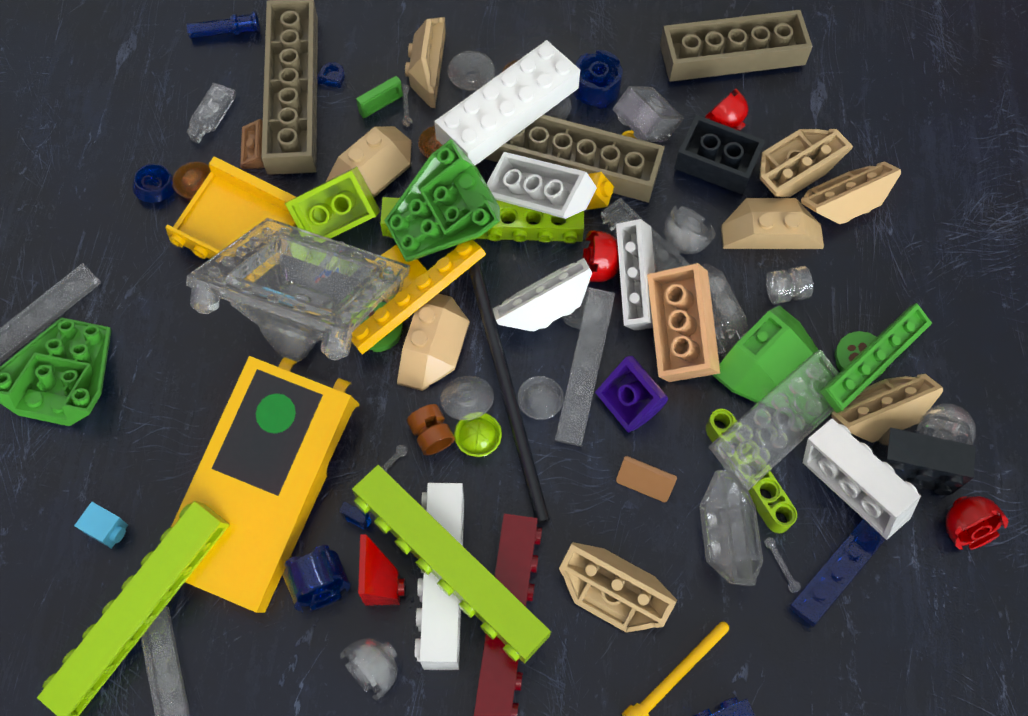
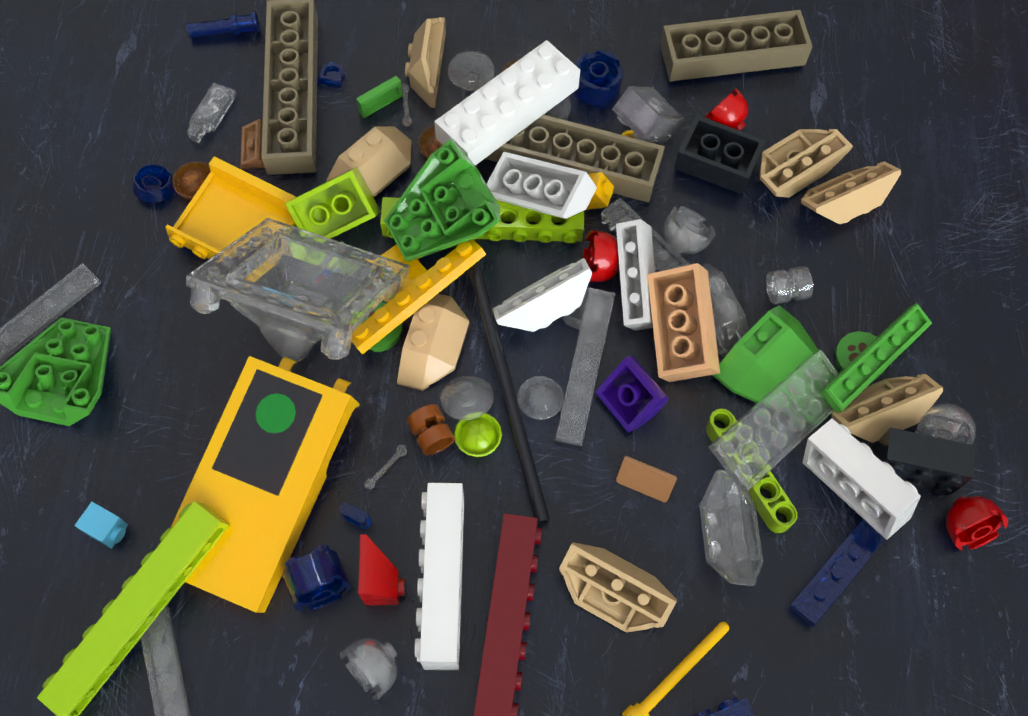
(452, 564): lime brick -> none
(771, 225): tan wedge -> none
(793, 586): clear hinge -> none

